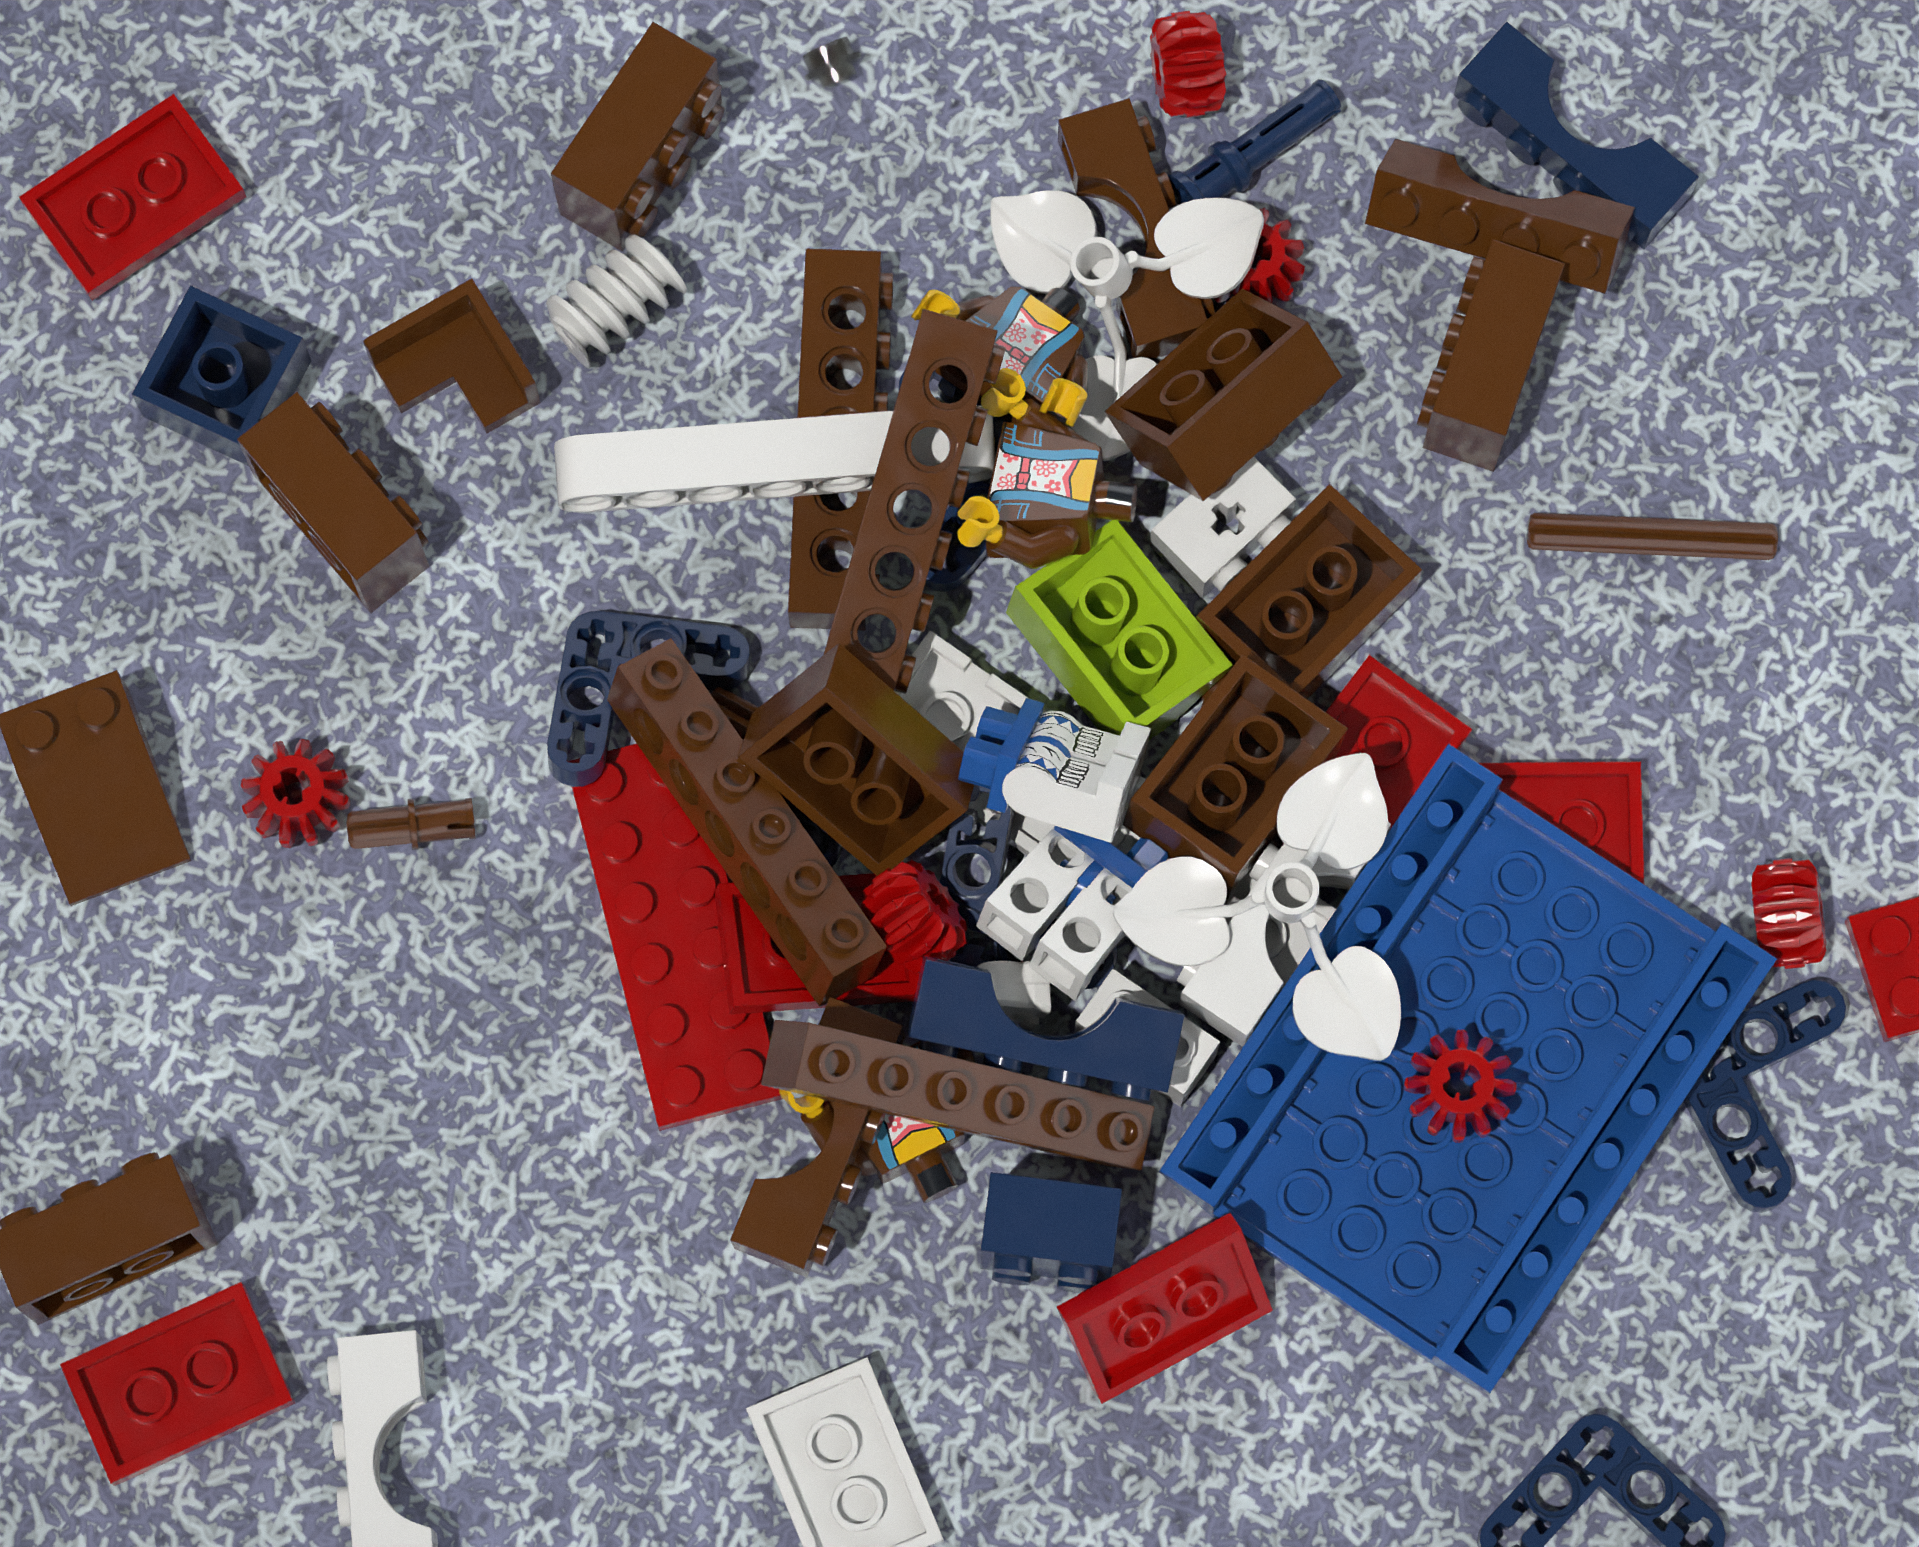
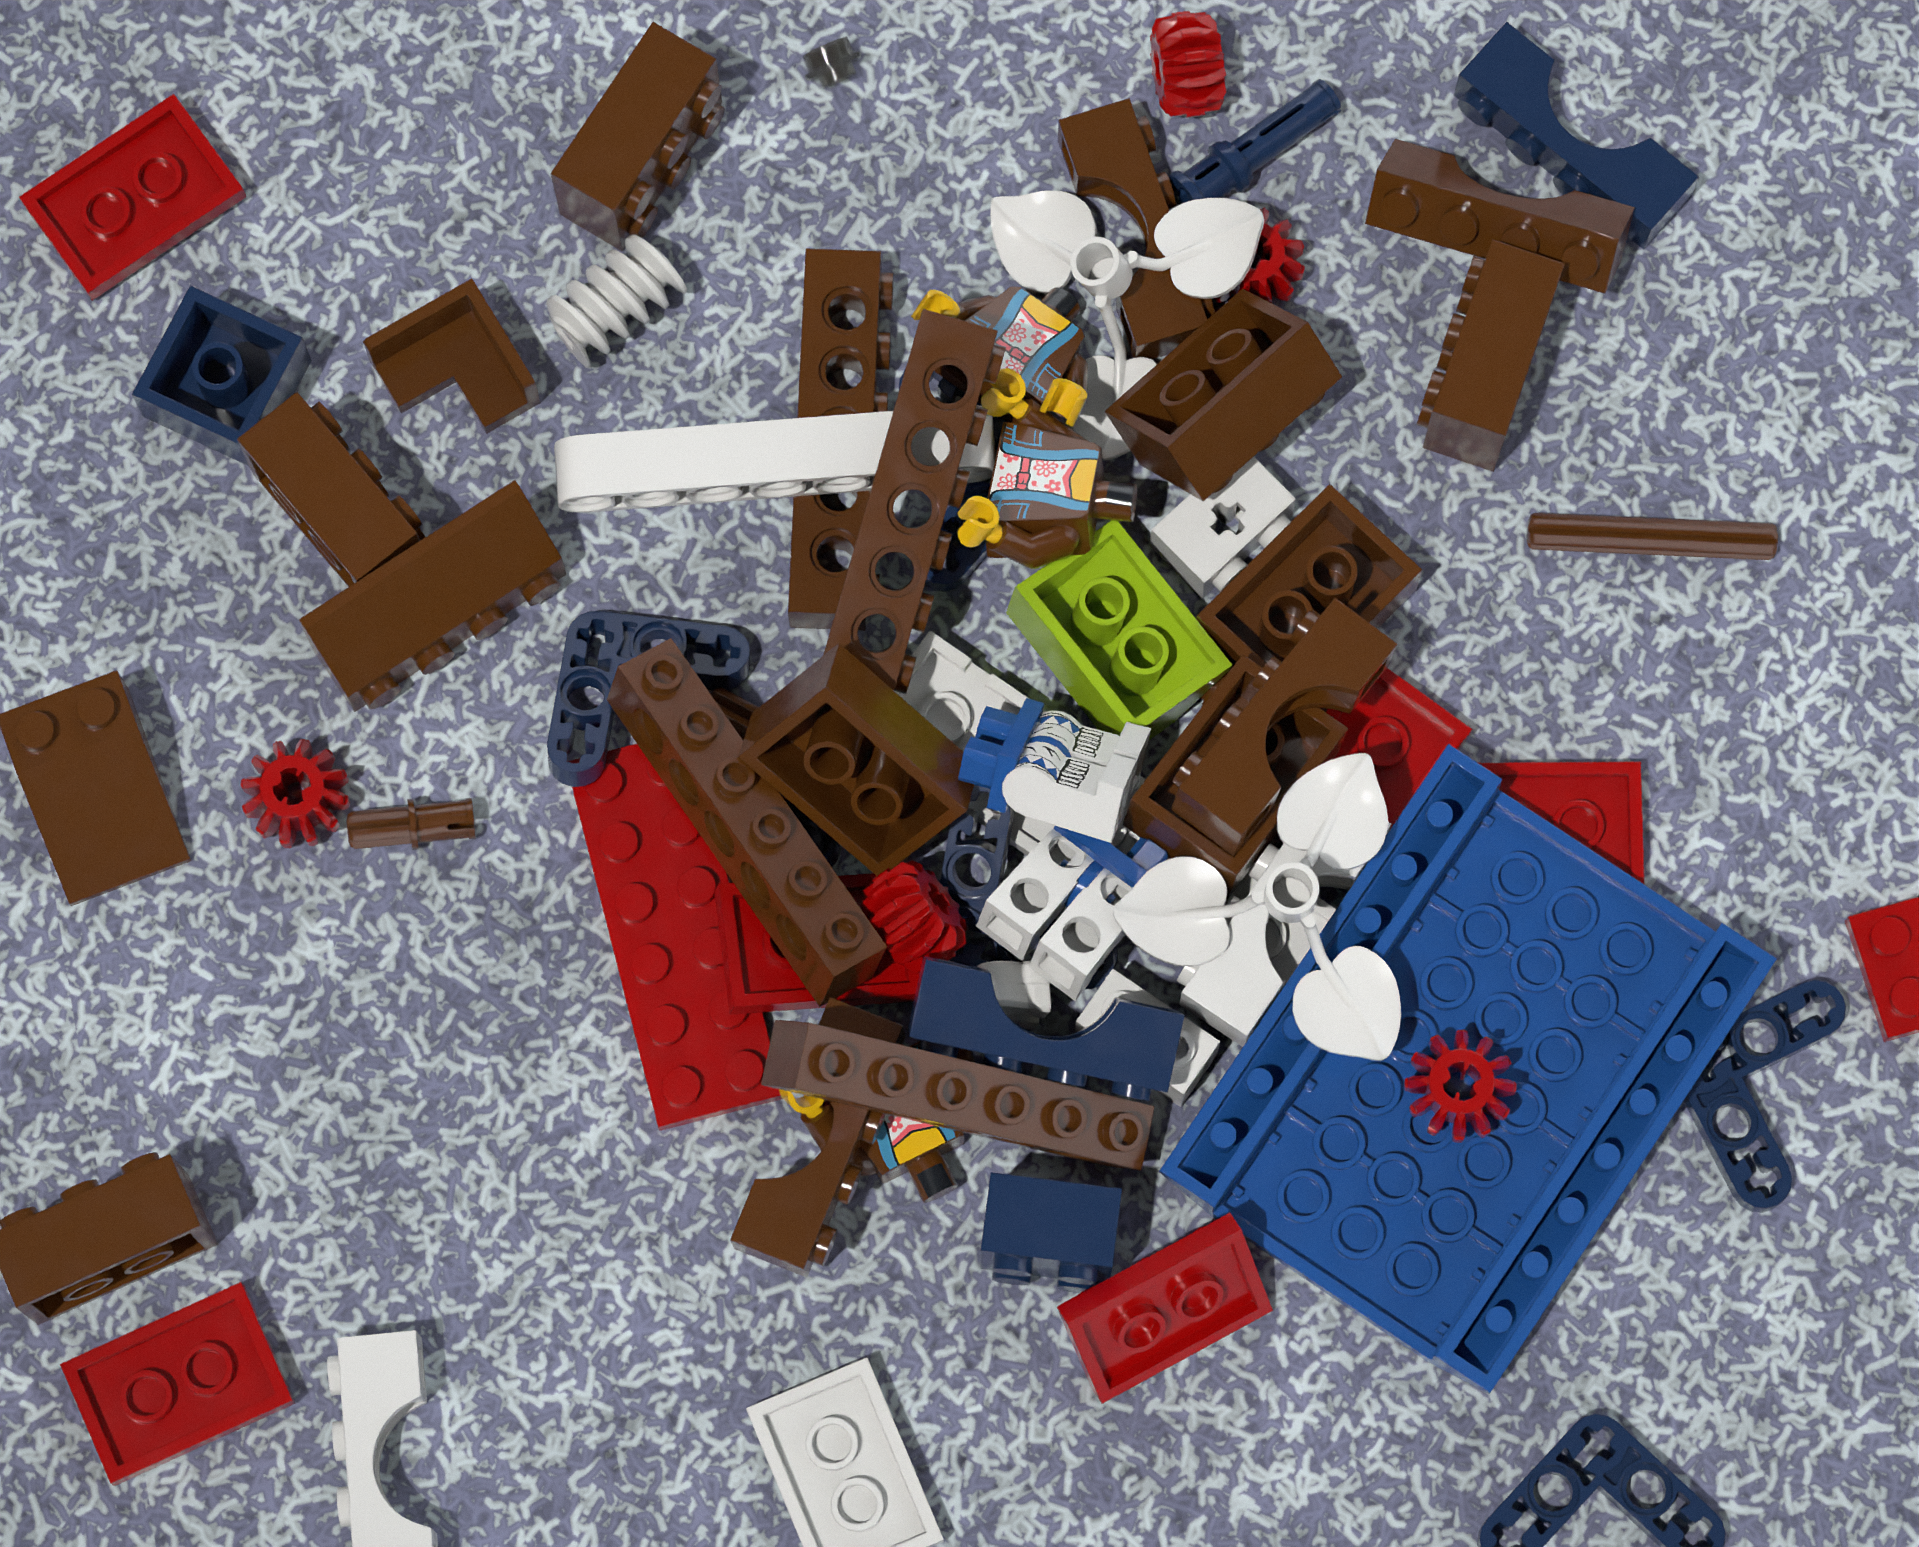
(435, 598): none -> reddish brown slope
(1330, 668): none -> reddish brown arch
(1789, 912): red gear -> none

